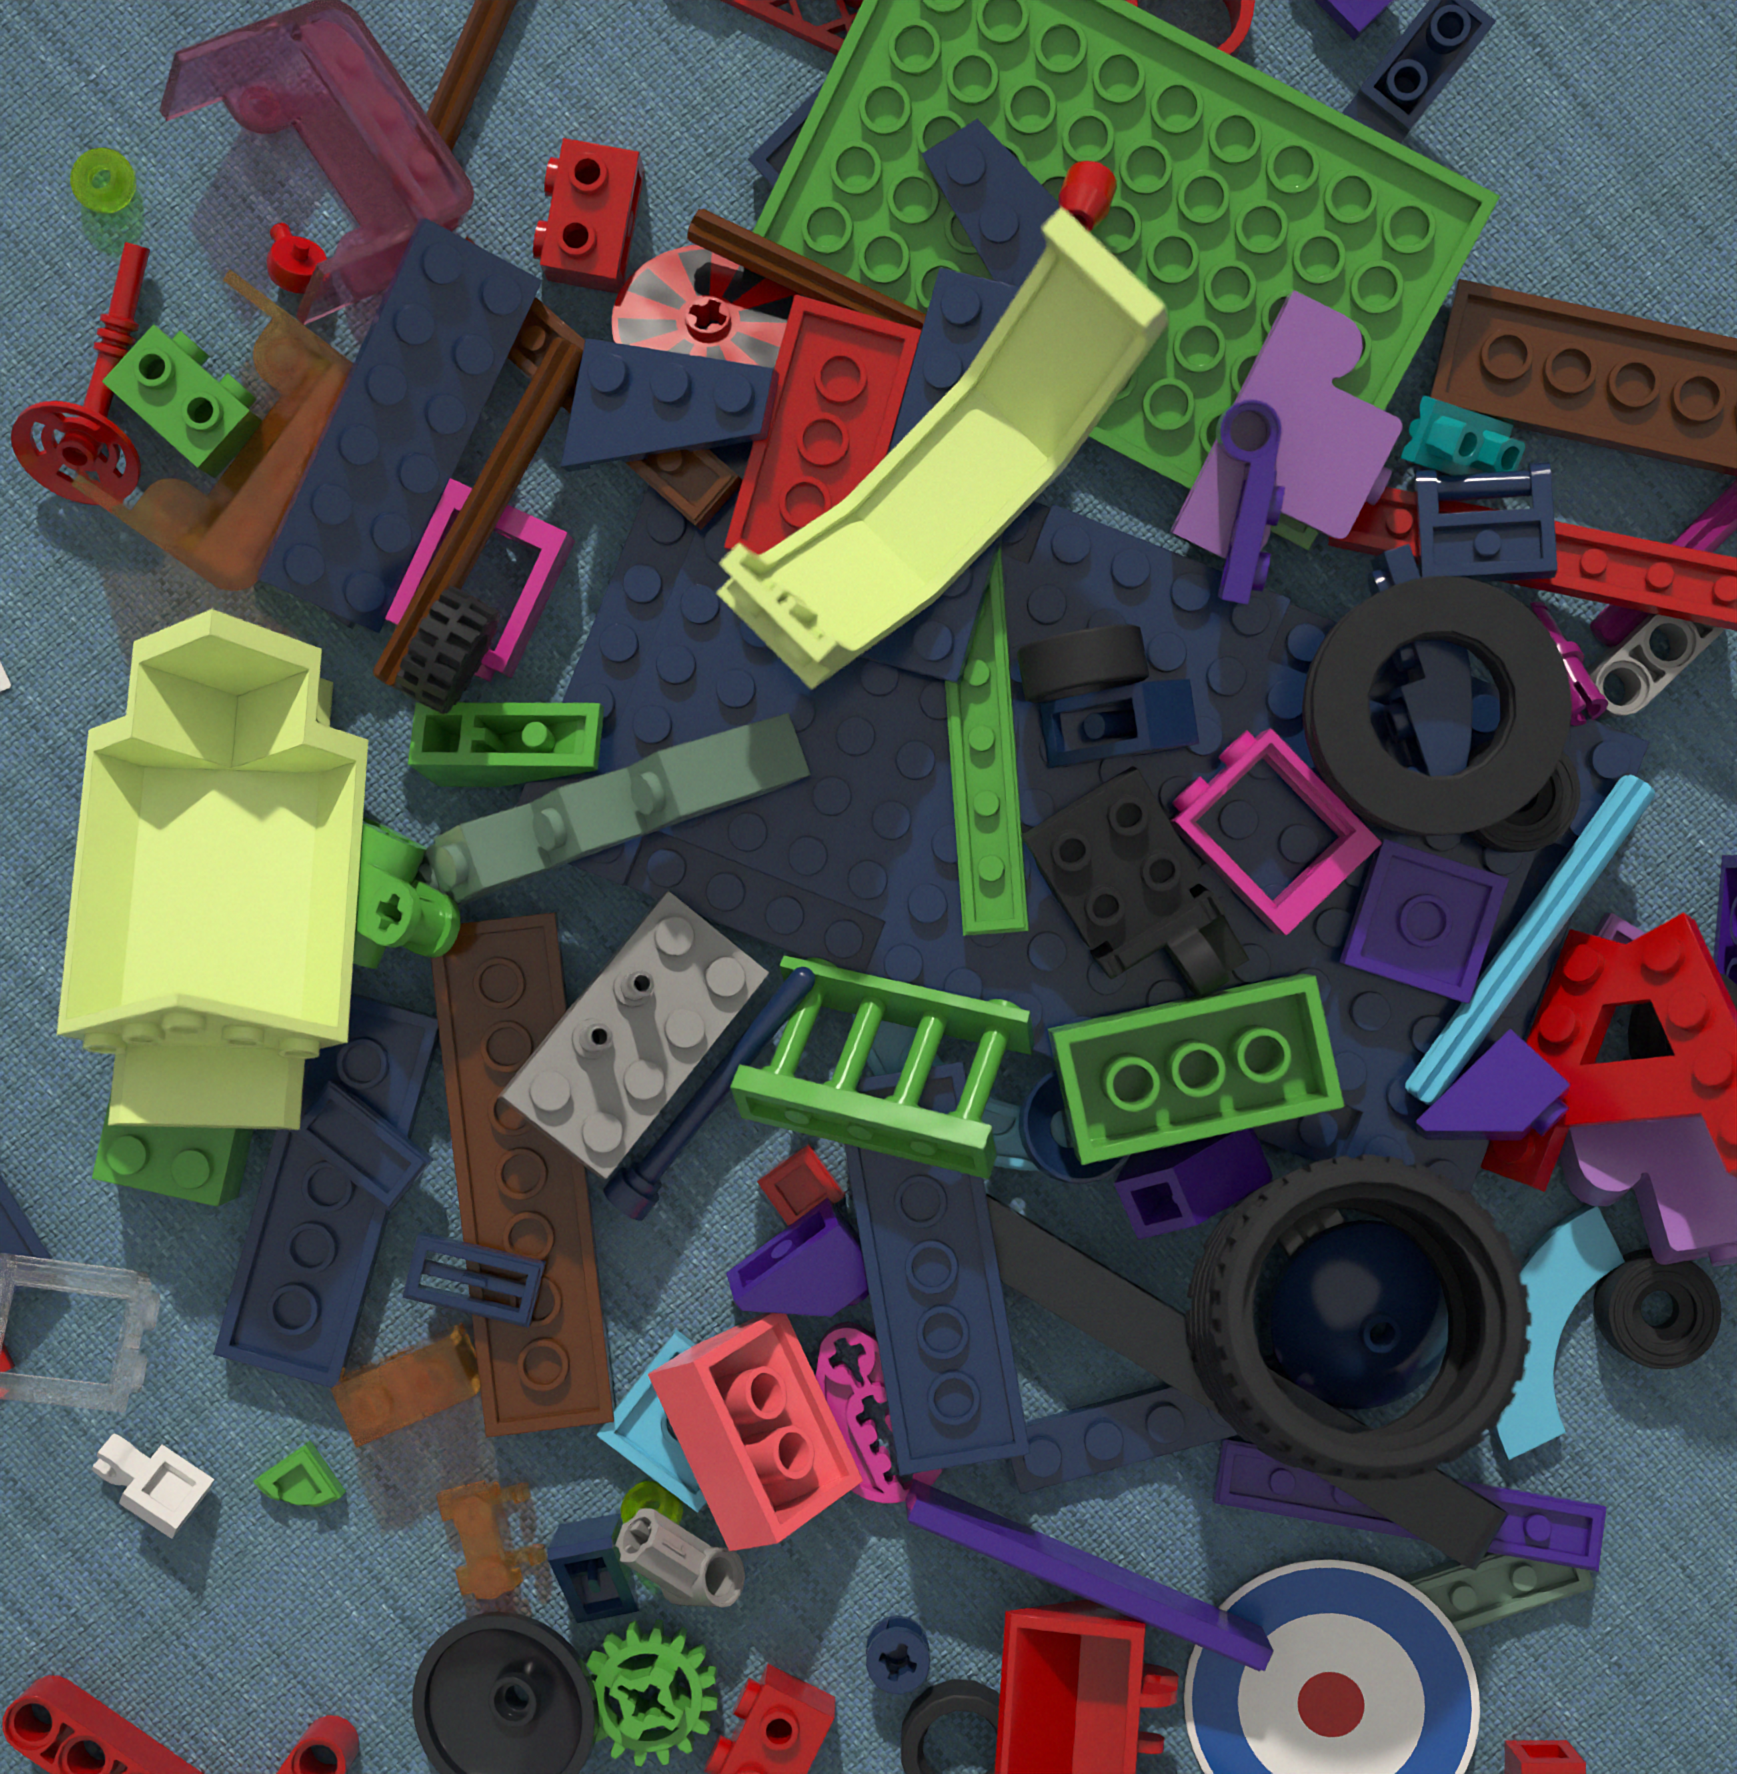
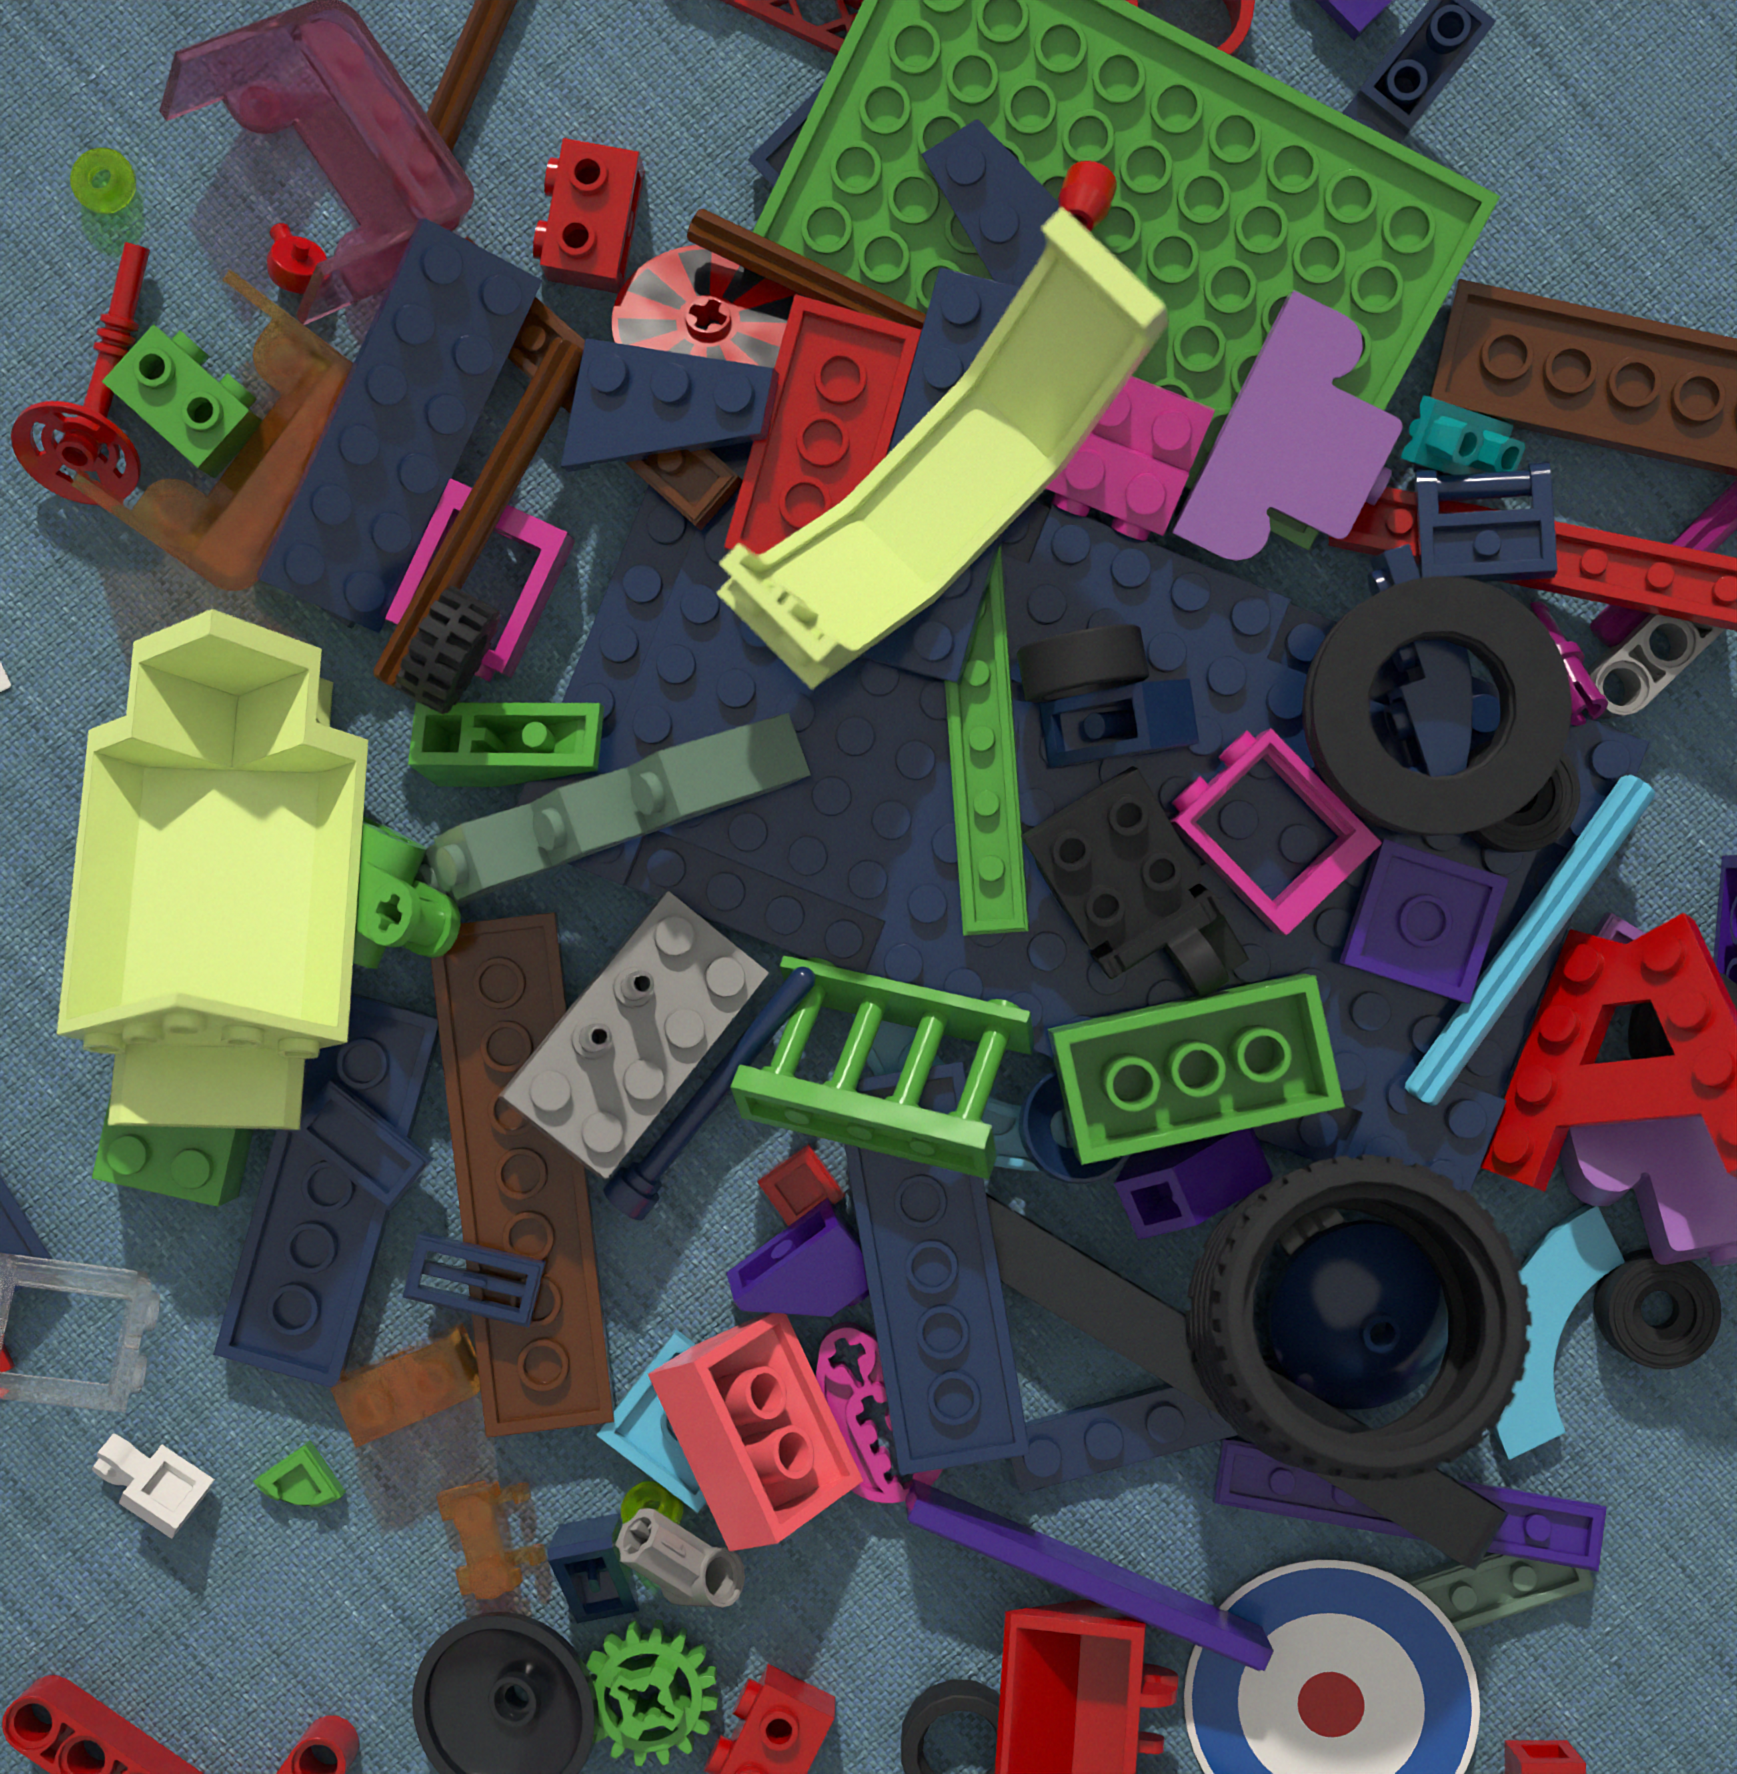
(899, 1639): dark blue wheel -> none
(1135, 459): none -> dark pink plate
(1257, 503): dark purple plate -> none
(1499, 1097): dark purple slope -> none

